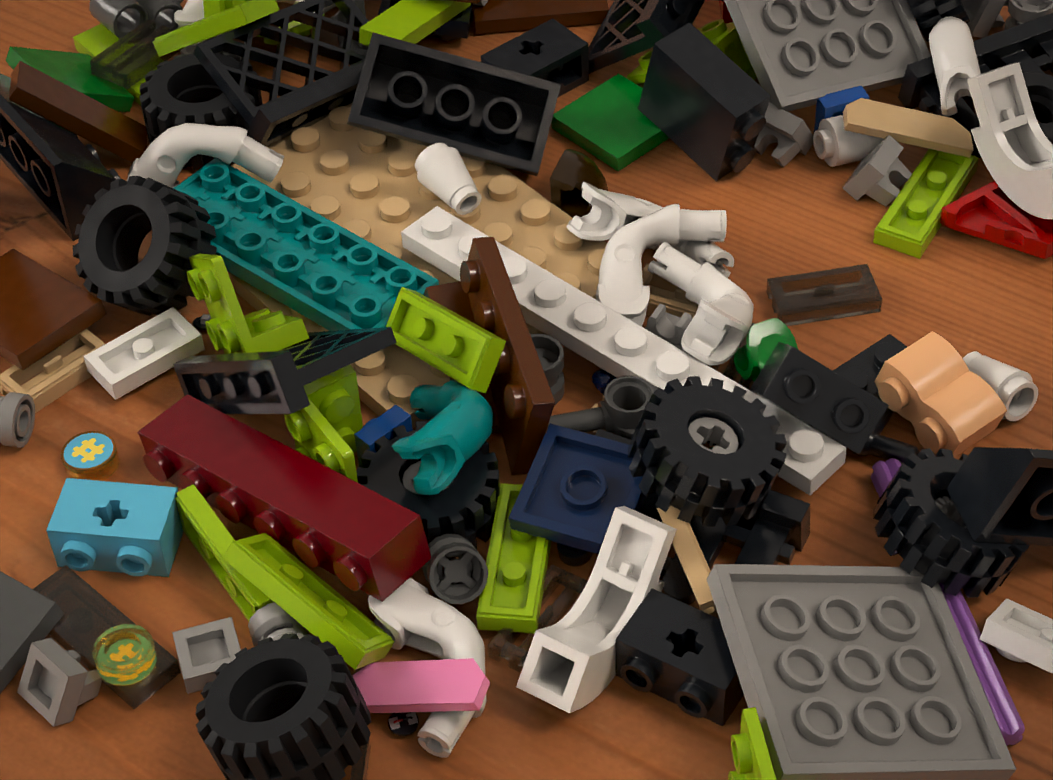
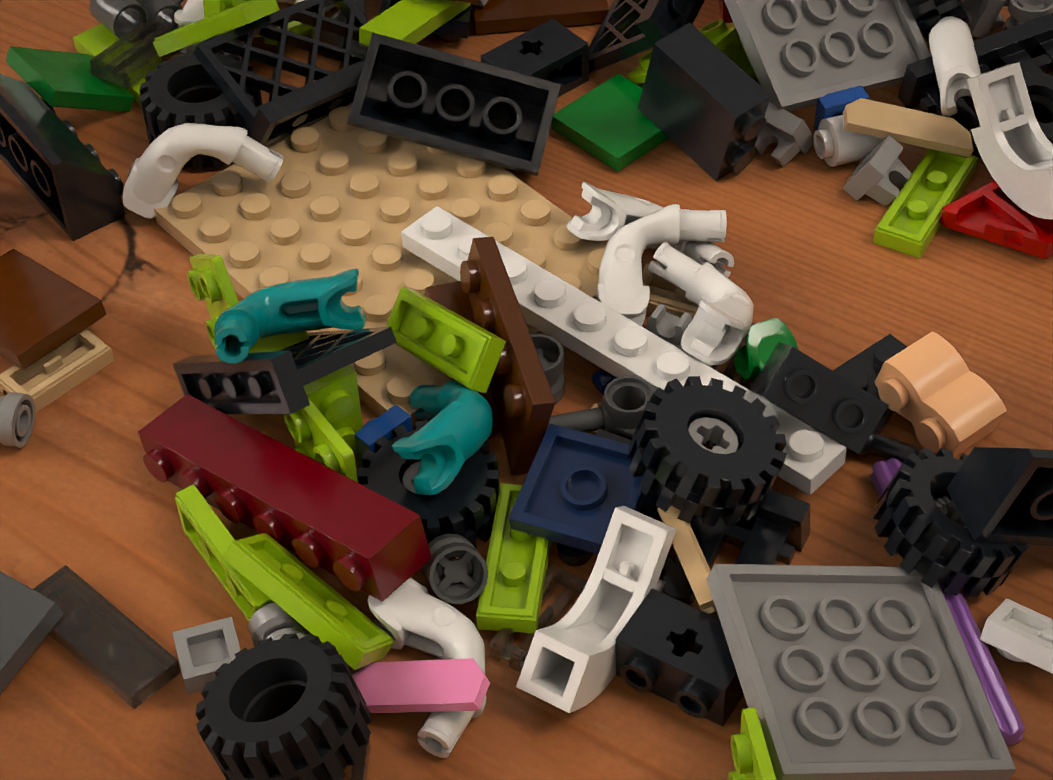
(56, 681): light grey tile -> none
(77, 112): reddish brown tile -> none
(90, 456): tile -> none
(115, 232): black tyre -> none
(115, 527): medium azure brick -> none
(124, 654): clear yellow tile -> none
(144, 353): white plate -> none
(199, 323): black piece -> none
(285, 310): none -> teal piece
(299, 253): teal plate -> none
(403, 723): black piece -> none
(447, 177): white cone -> none
(567, 182): dark brown brick -> none
(828, 295): clear smoke tile -> none
(1010, 383): white cone -> none

